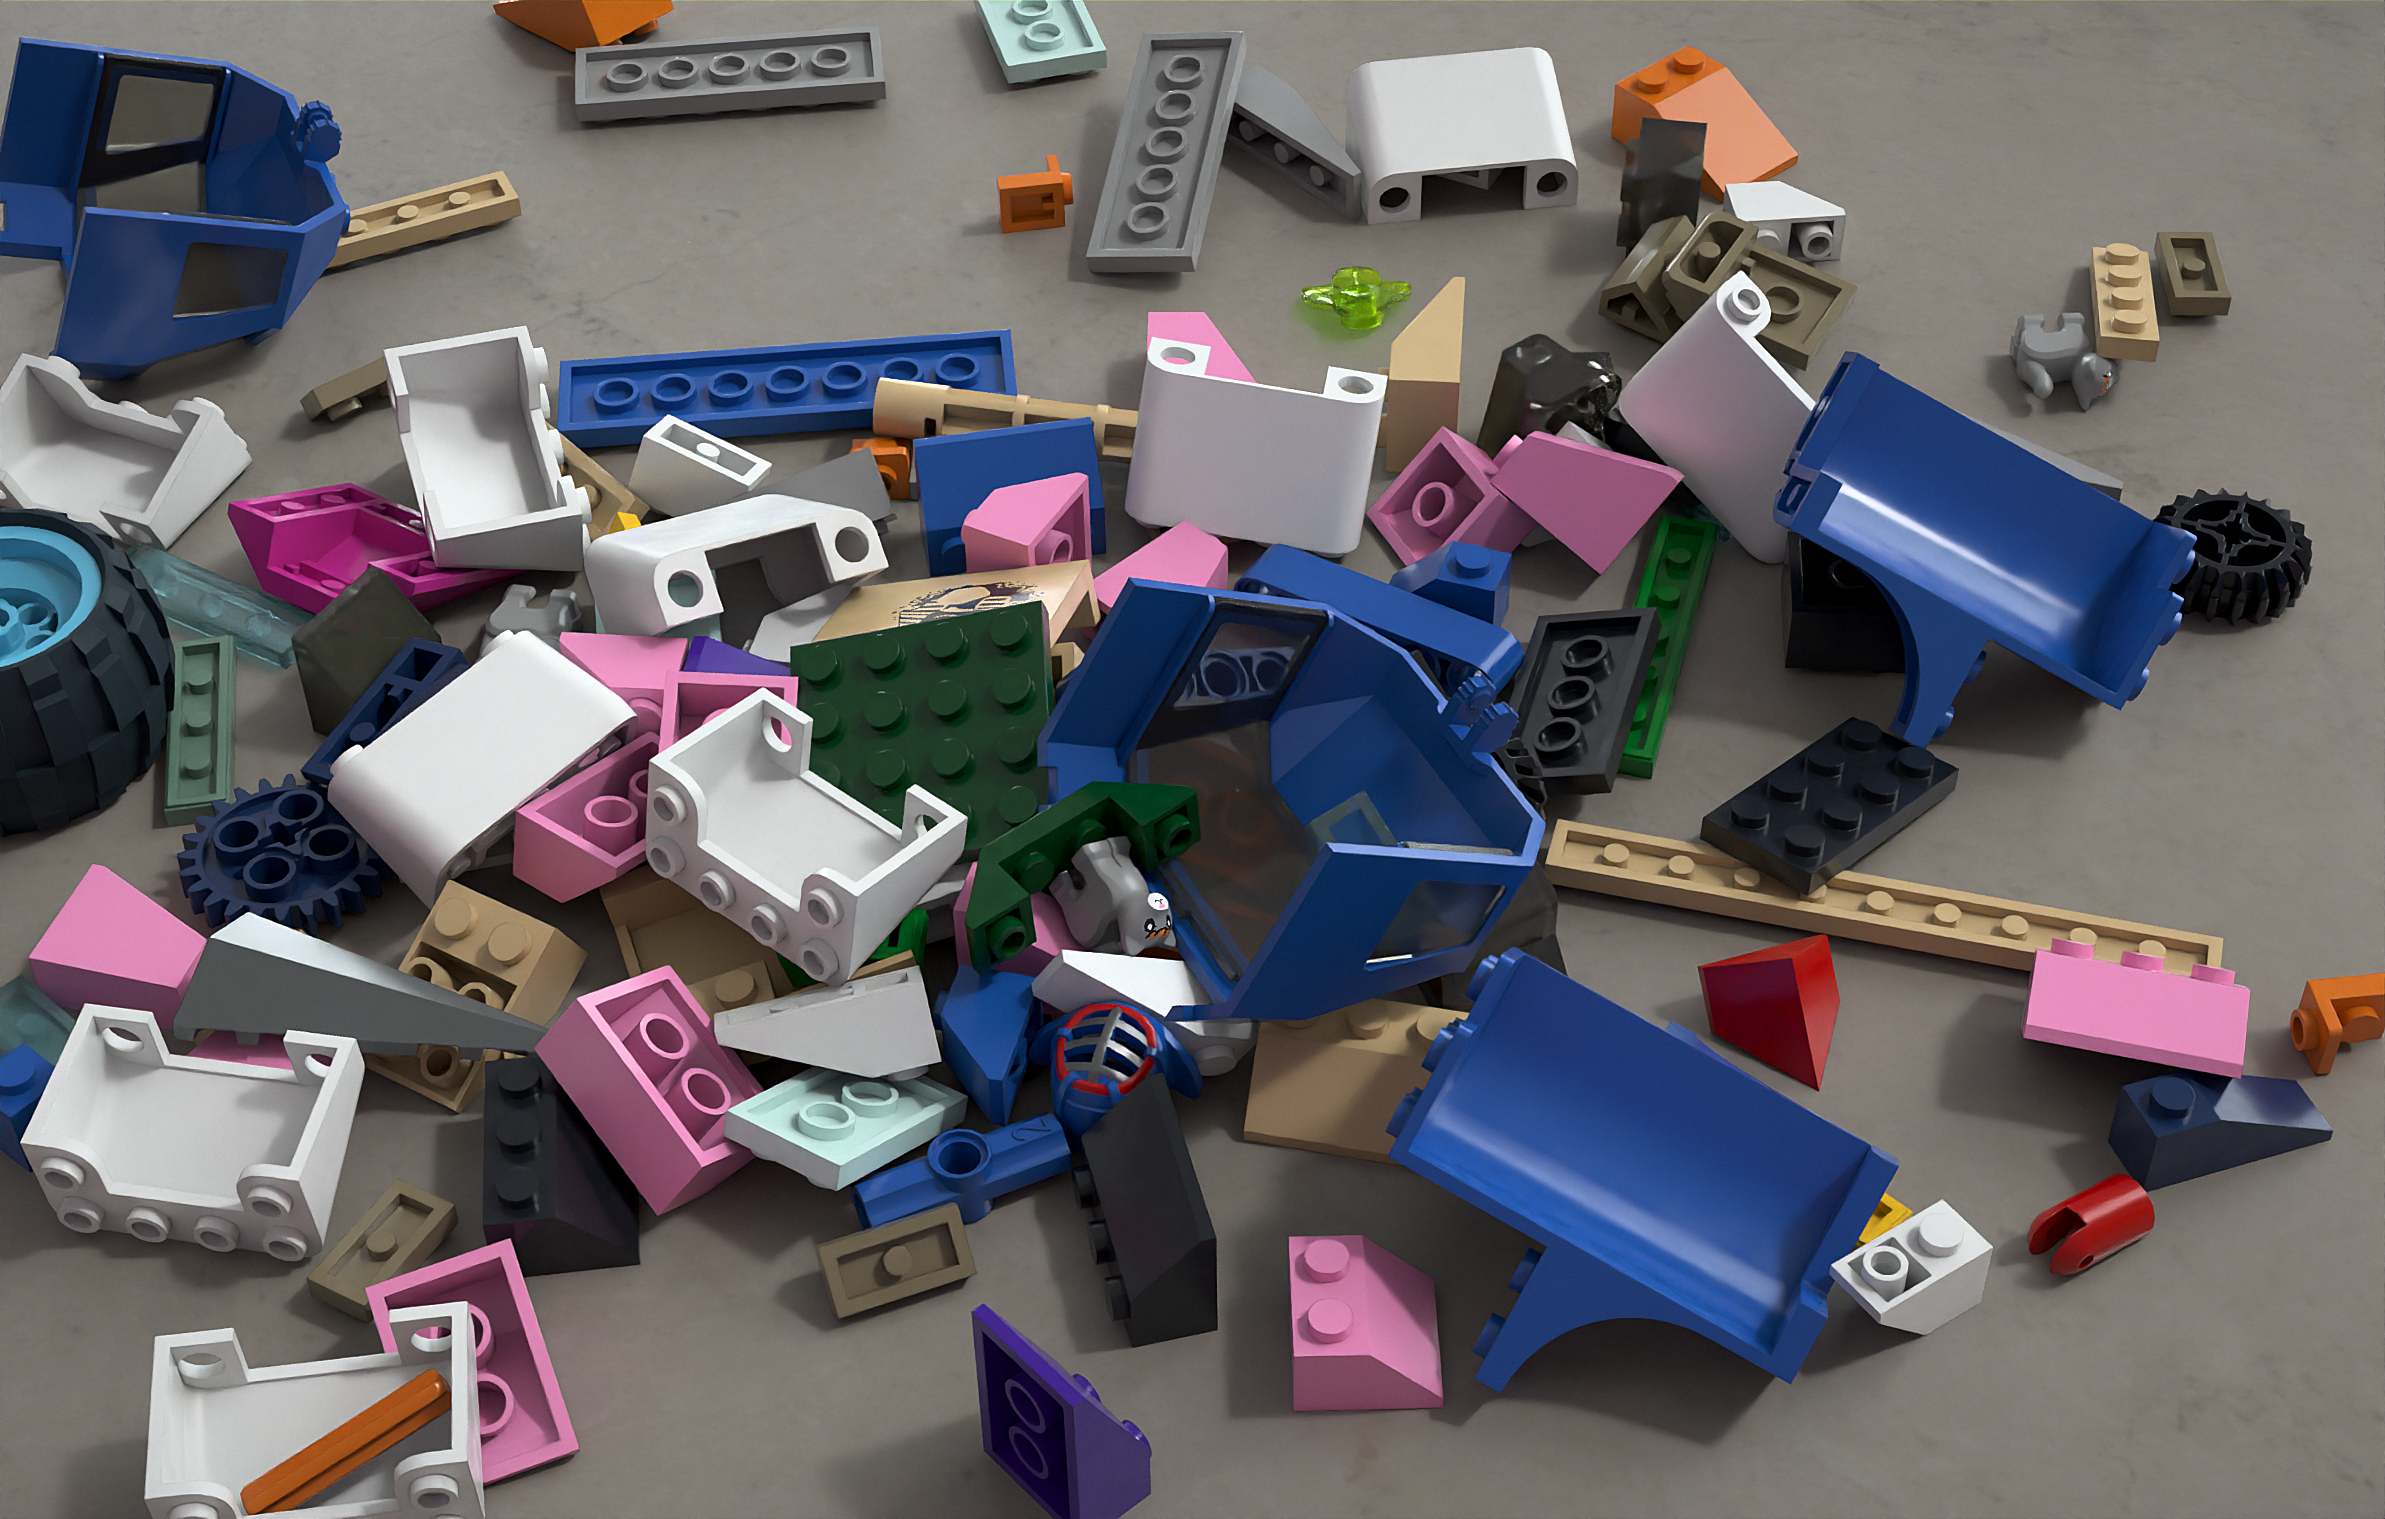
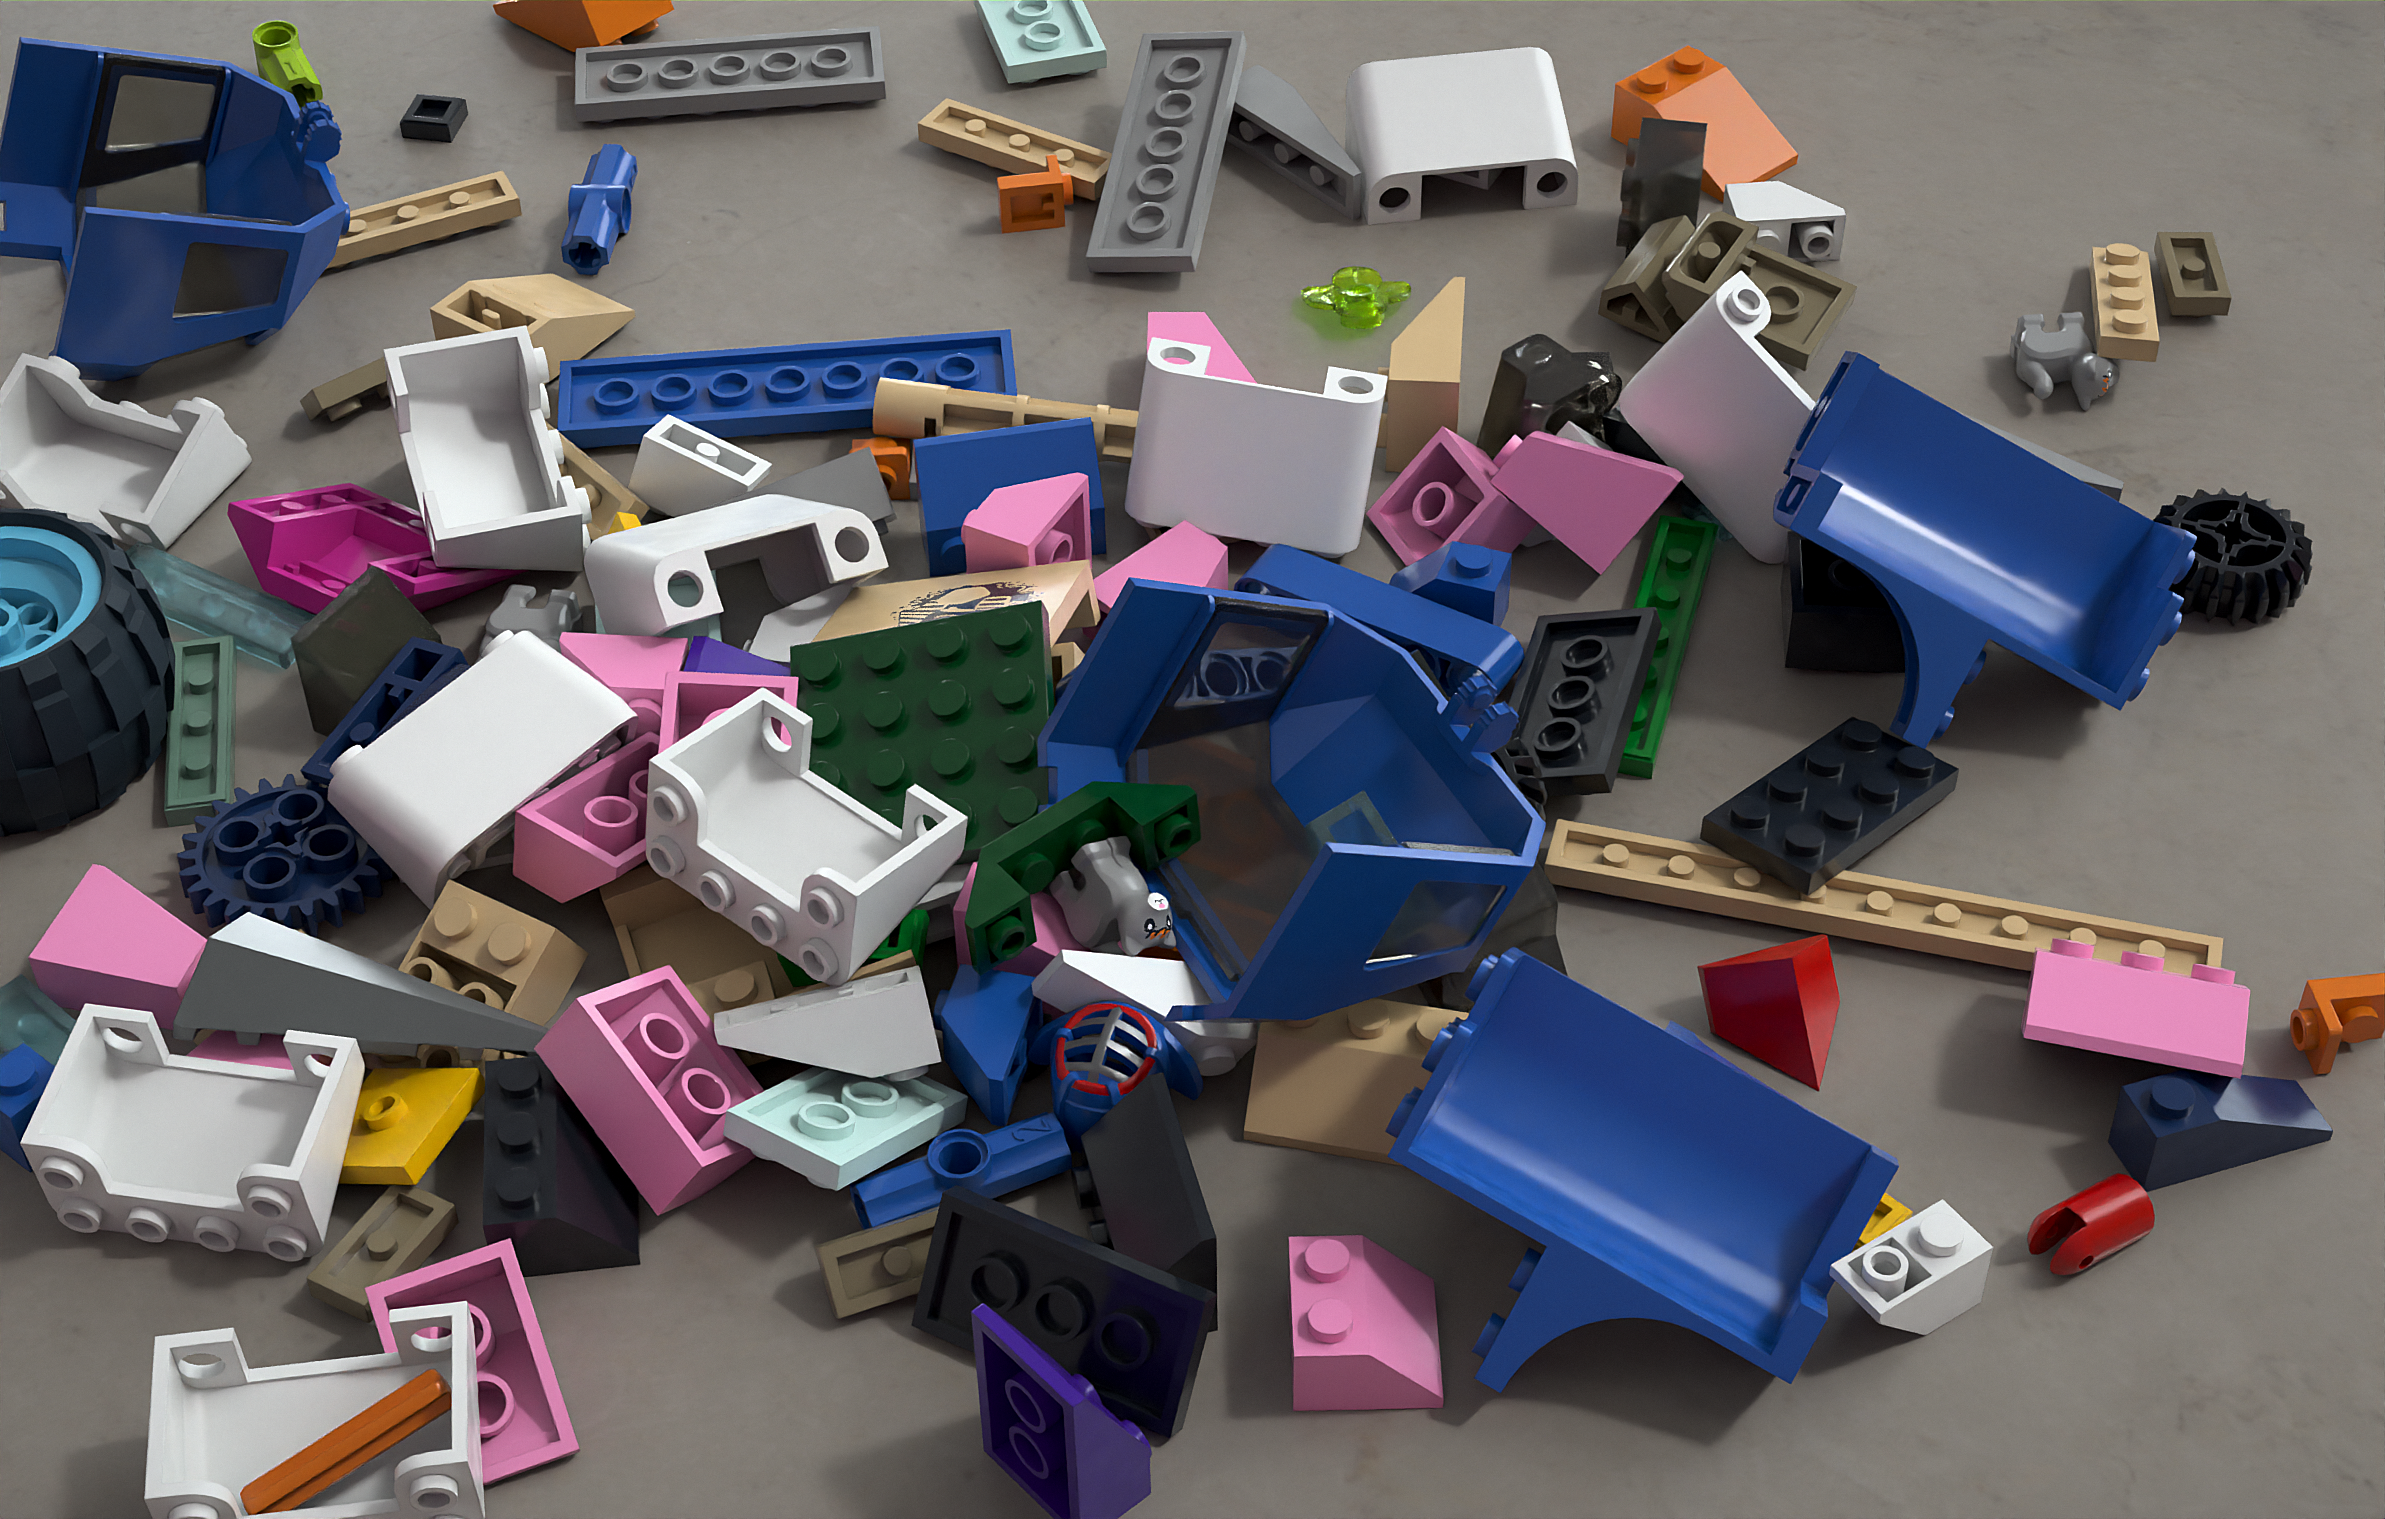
(284, 62): none -> lime piece
(406, 1122): none -> yellow plate
(434, 118): none -> black tile
(557, 314): none -> tan slope
(599, 209): none -> blue piece
(1013, 145): none -> tan plate
(1083, 1304): none -> black plate

